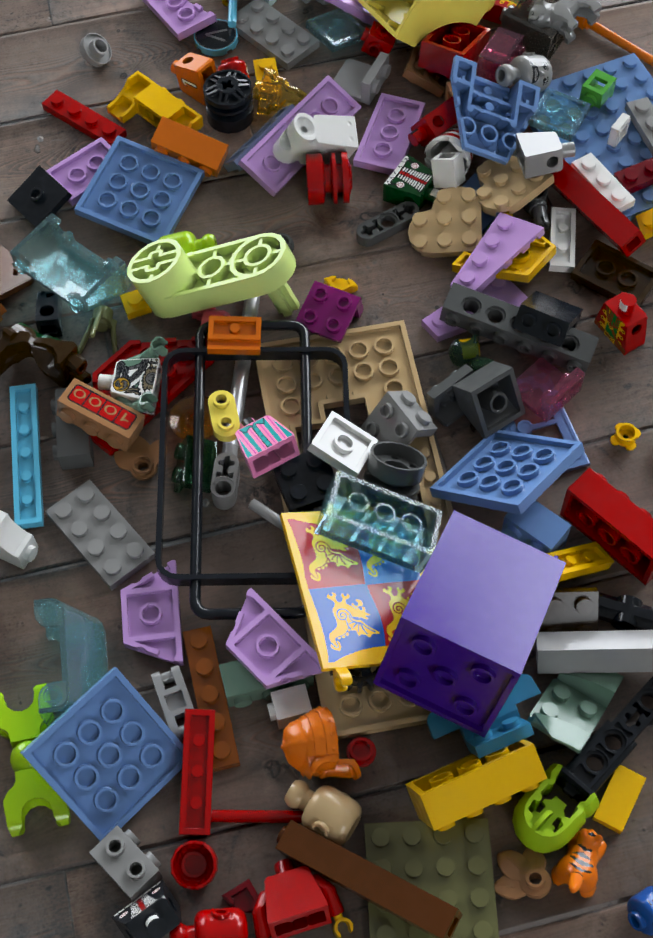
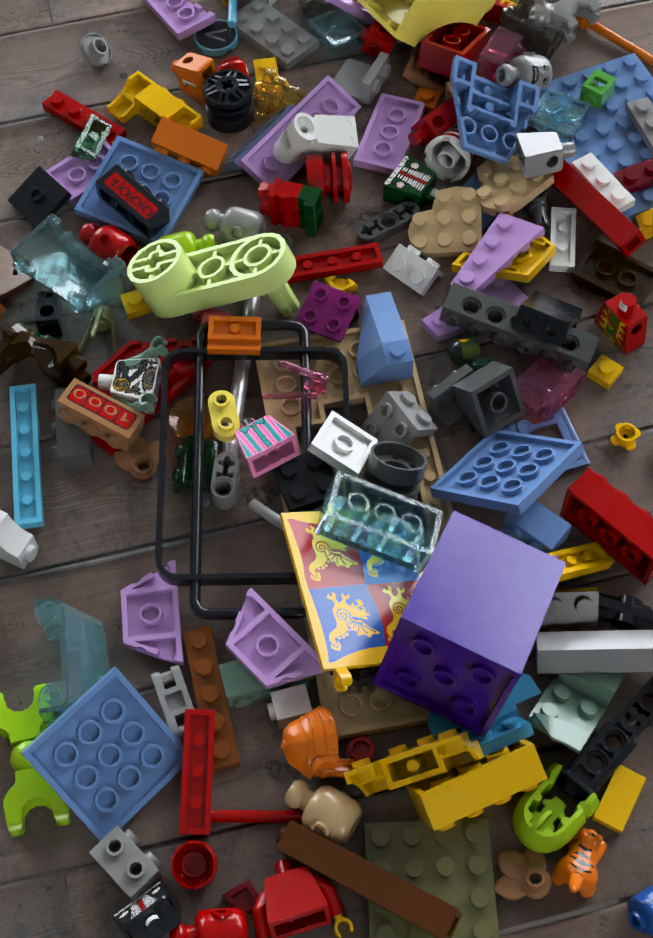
(91, 138): none -> clear green slope
(100, 534): light grey plate -> none
(108, 242): none -> red piece
(133, 201): none -> black brick
(235, 223): none -> light grey piece
(292, 205): none -> red hips
(315, 382): none -> clear pink plant
(337, 262): none -> red plate
(383, 343): none -> medium blue wedge
(412, 269): none -> white bracket
(414, 764): none -> yellow bracket
(429, 97): none -> orange plate
(448, 169): white brick -> none
(605, 371): none -> yellow plate
(619, 130): white tile -> none

